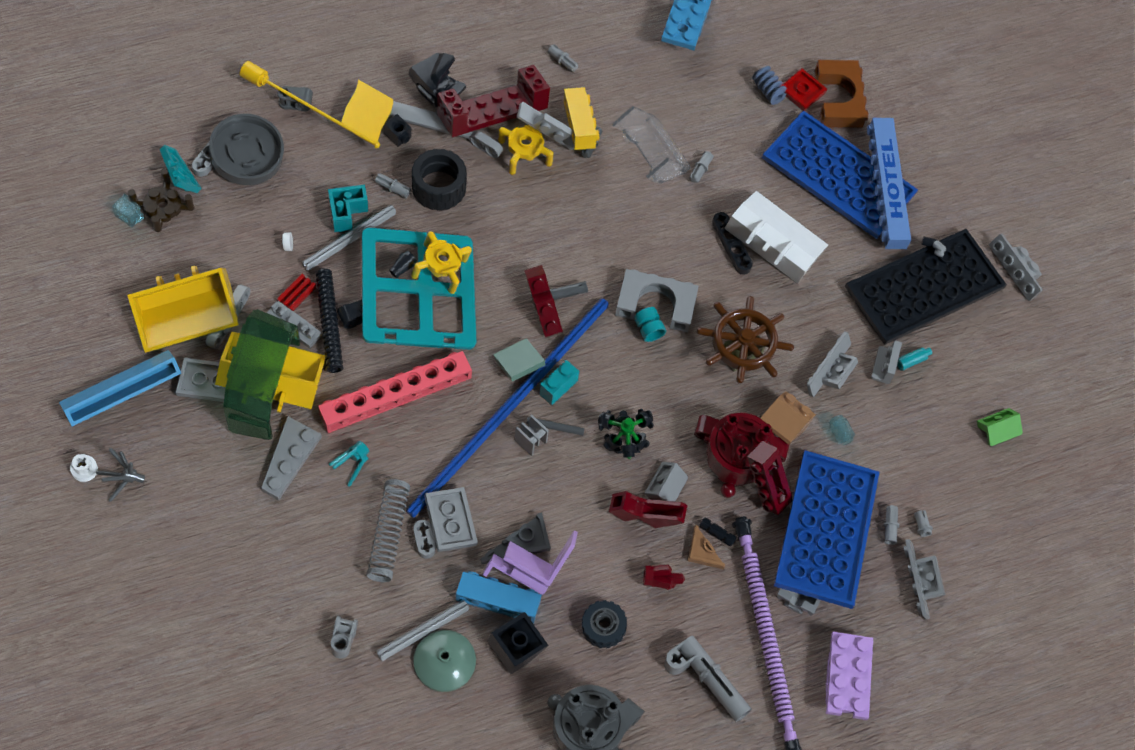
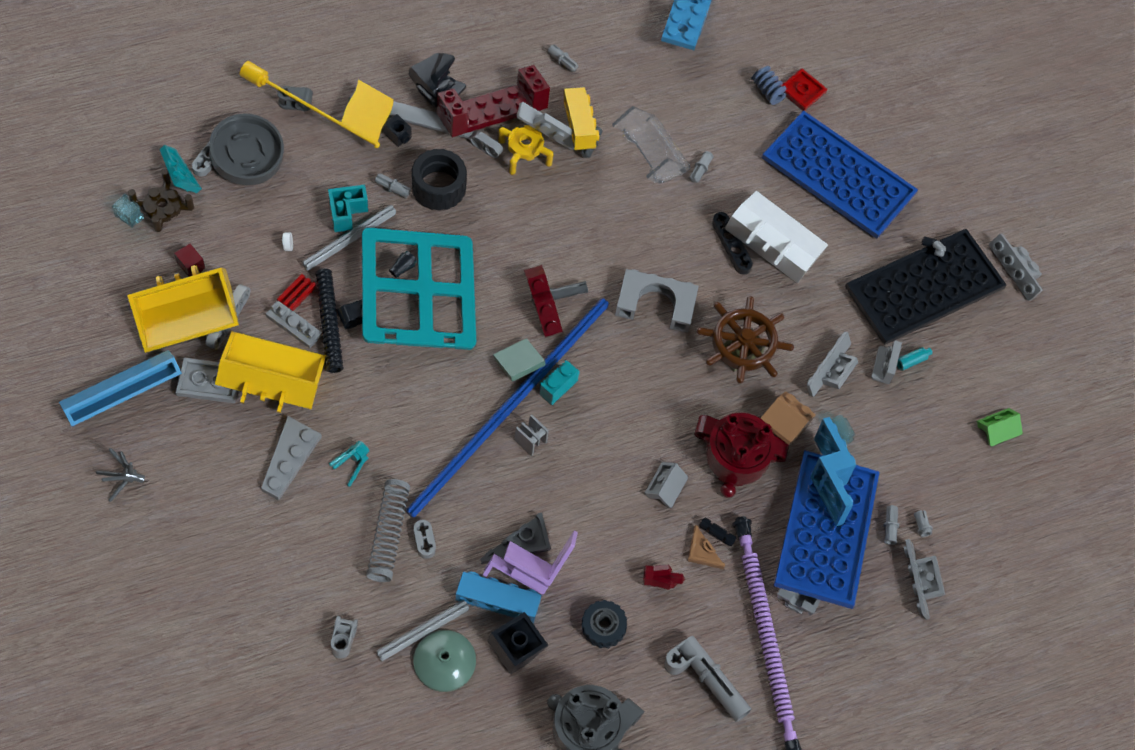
(84, 473): white piece -> none
(189, 257): none -> dark red brick
(256, 373): clear green piece -> none
(389, 400): coral brick -> none
(438, 267): yellow plate -> none
(450, 519): light grey plate -> none
(561, 427): dark grey bar -> none
(626, 426): black plant -> none
(650, 323): teal wheel -> none
(653, 512): dark red arch -> none
(770, 478): dark red brick -> none
(833, 471): none -> dark azure bracket
(848, 75): dark orange arch -> none
(849, 675): lavender piece -> none
(889, 183): medium blue brick -> none

